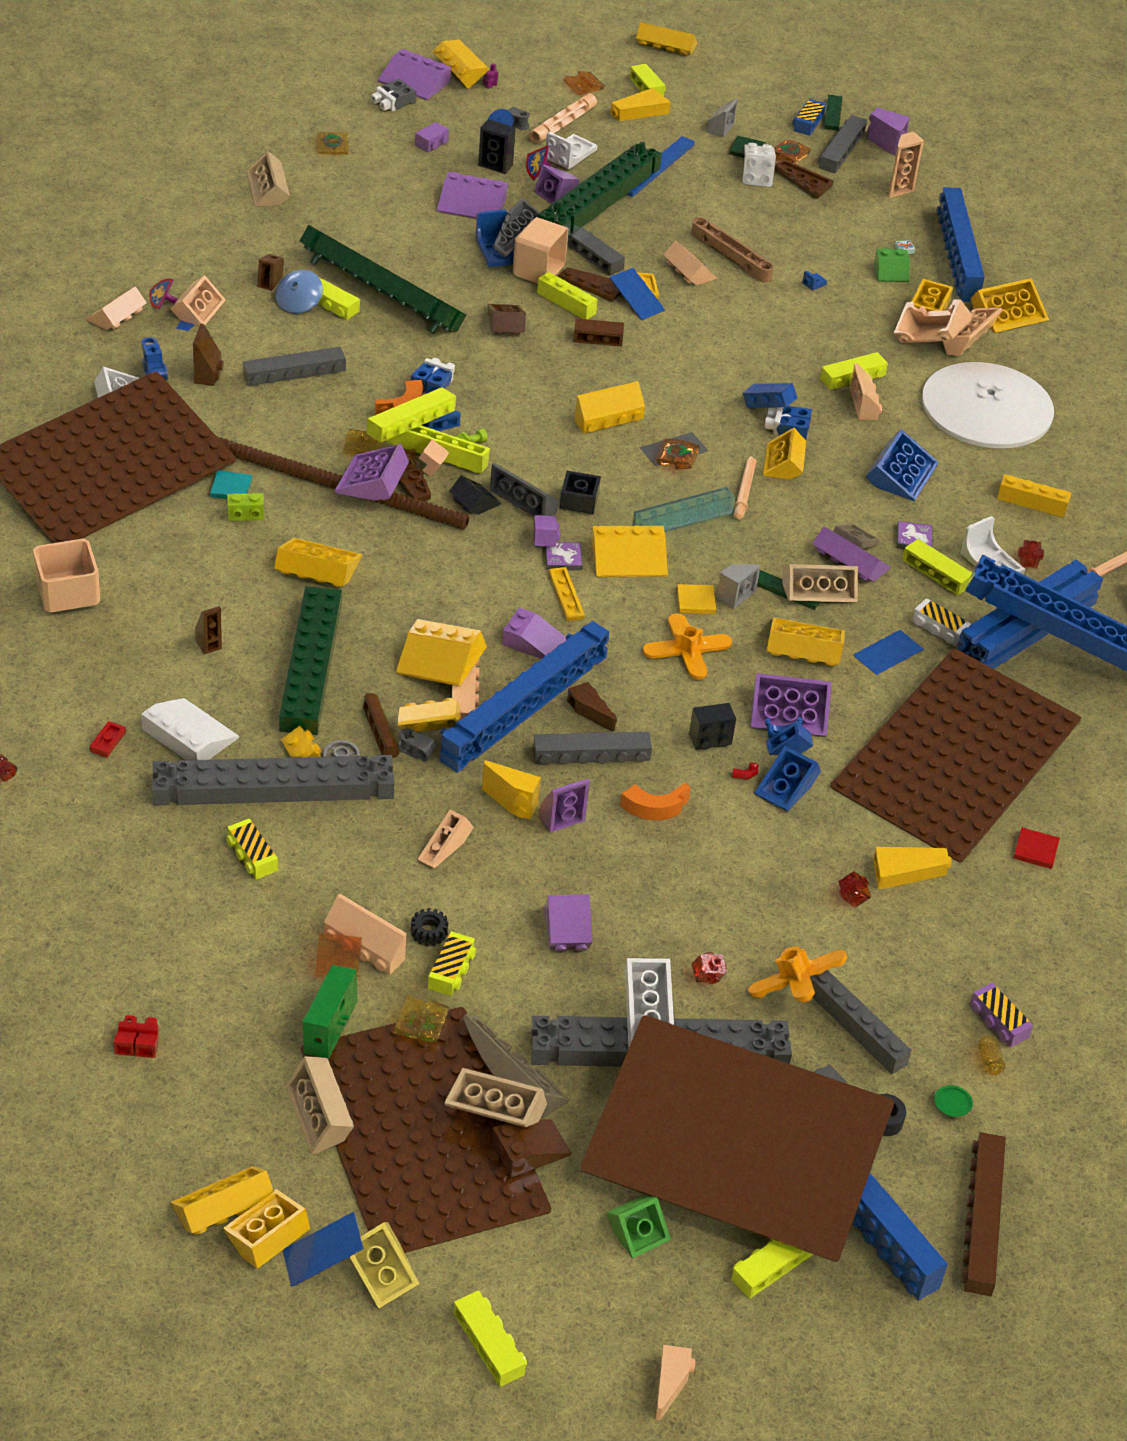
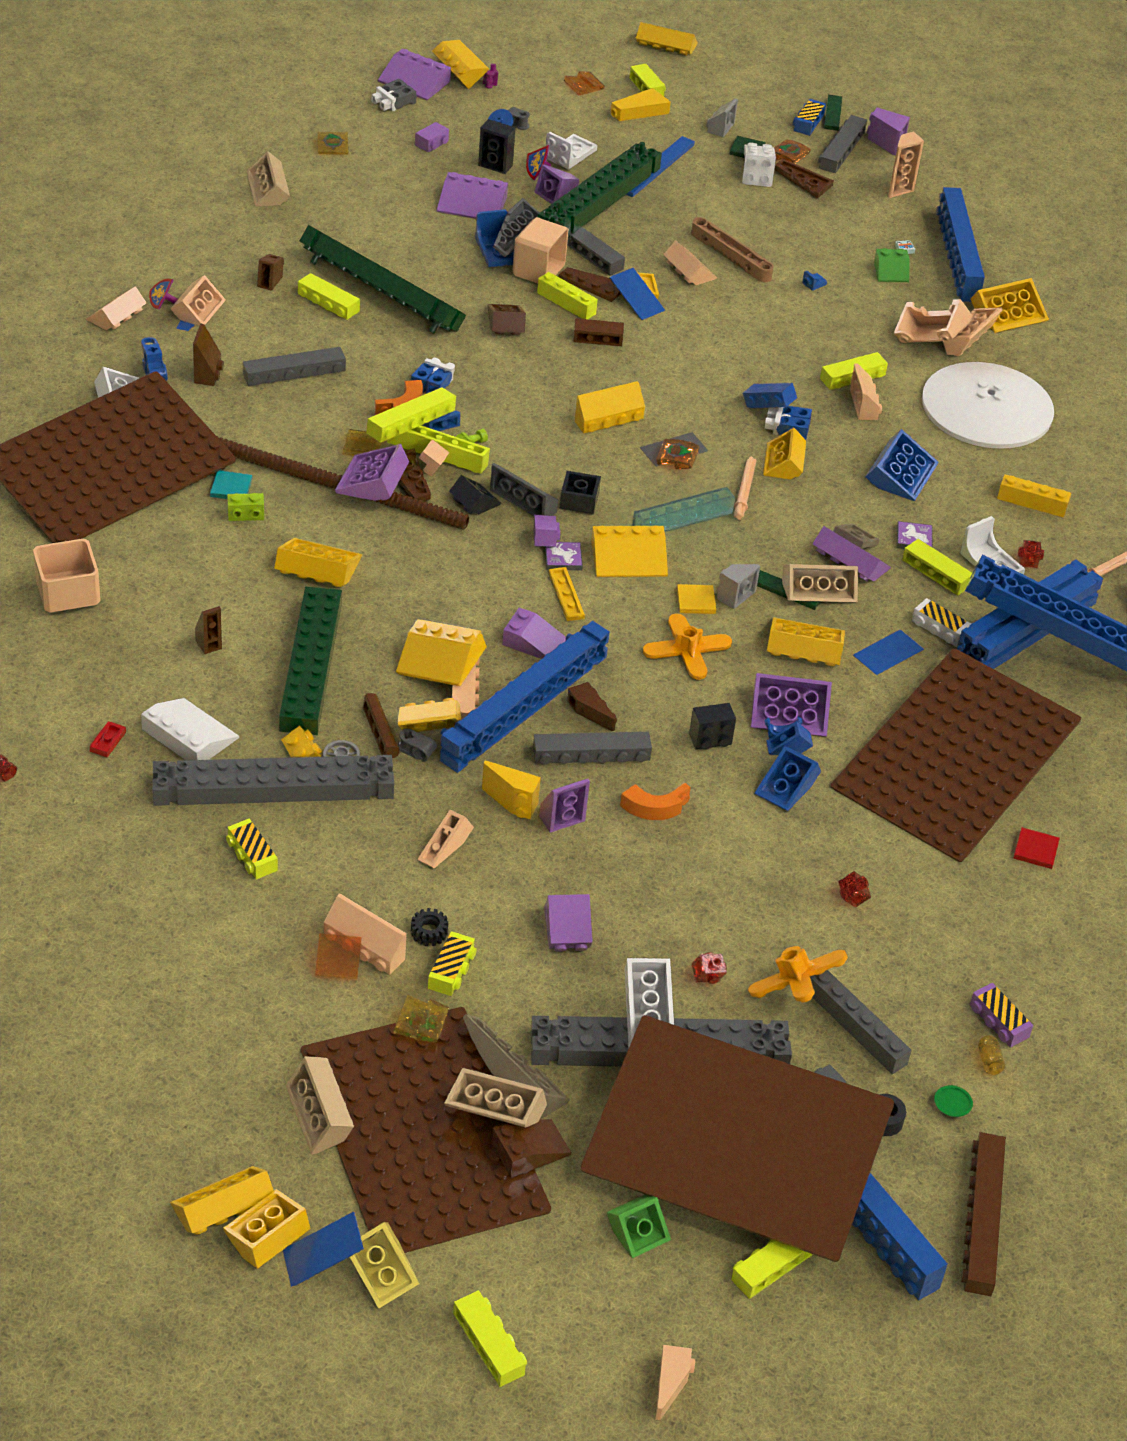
(138, 1036): red hips -> none
(303, 296): medium blue dish -> none
(330, 1011): green brick -> none
(563, 118): light nougat piece -> none
(748, 773): red arm -> none
(907, 865): yellow slope -> none
(932, 296): yellow slope -> none

